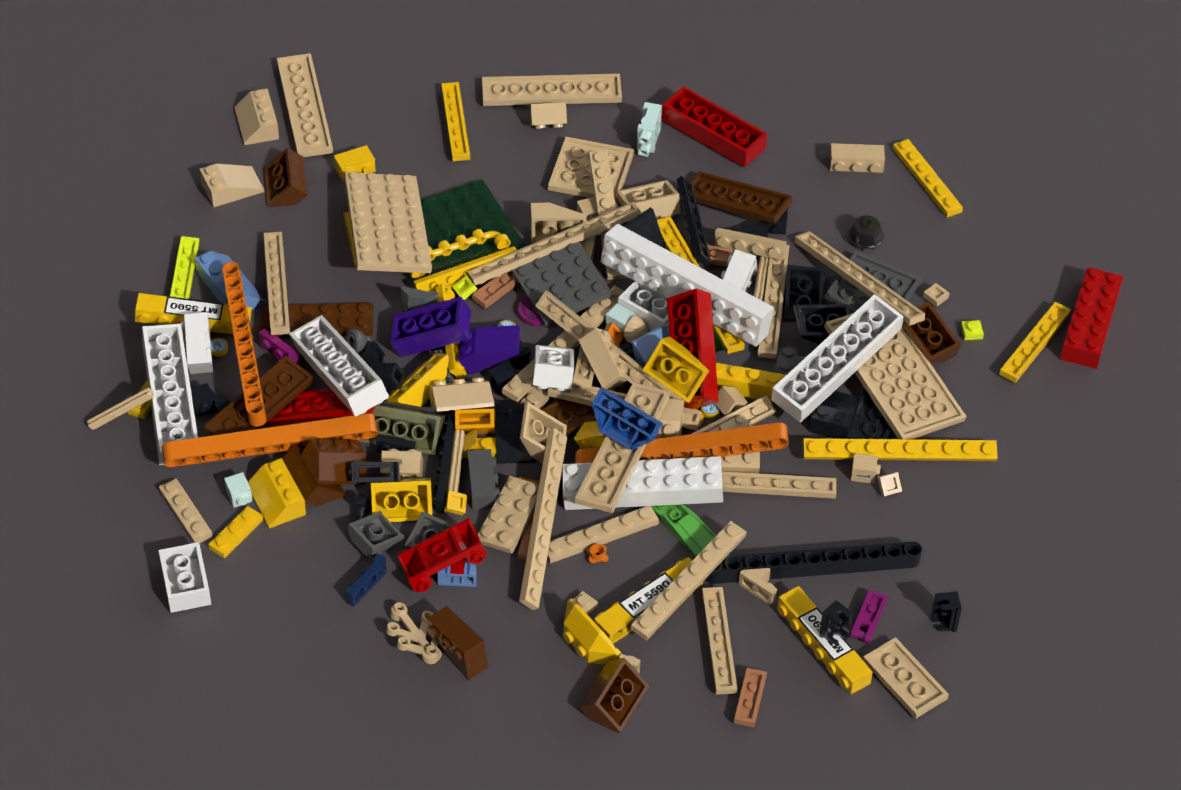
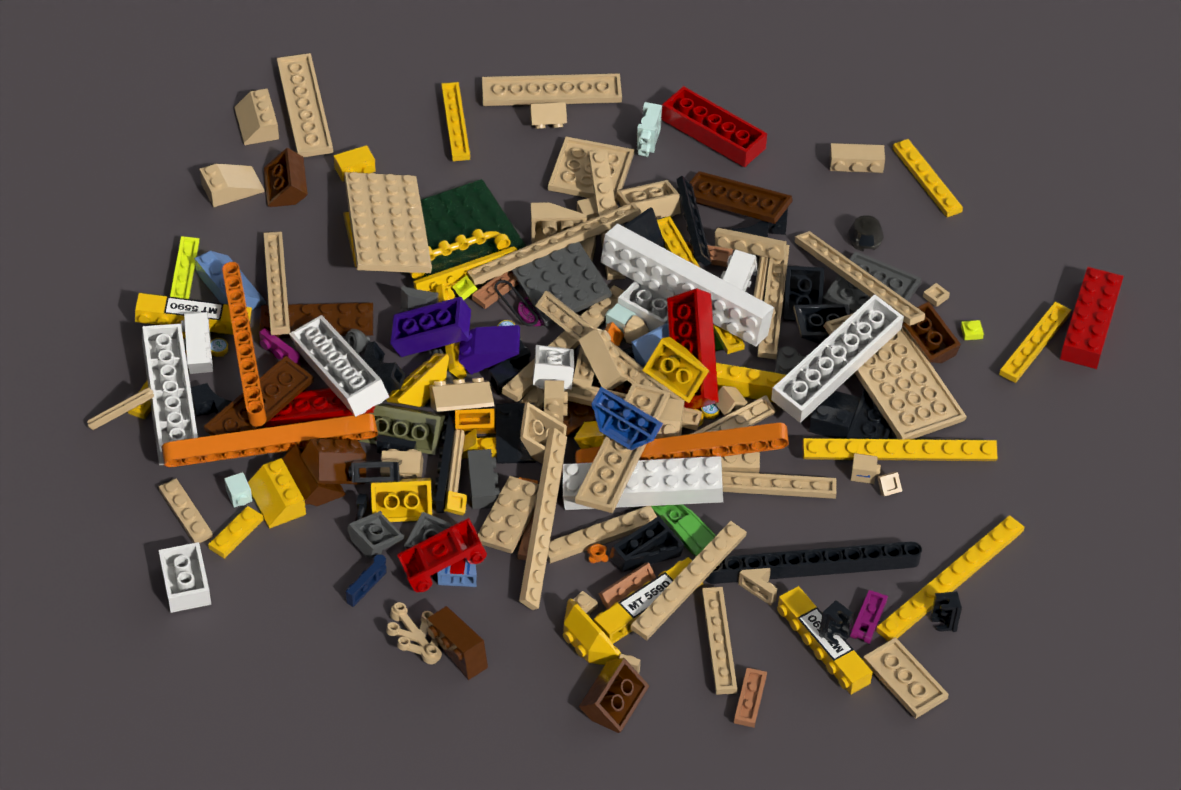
(507, 282): none -> black piece
(554, 399): none -> tan brick
(626, 585): none -> nougat plate
(648, 544): none -> black wedge
(950, 578): none -> yellow plate

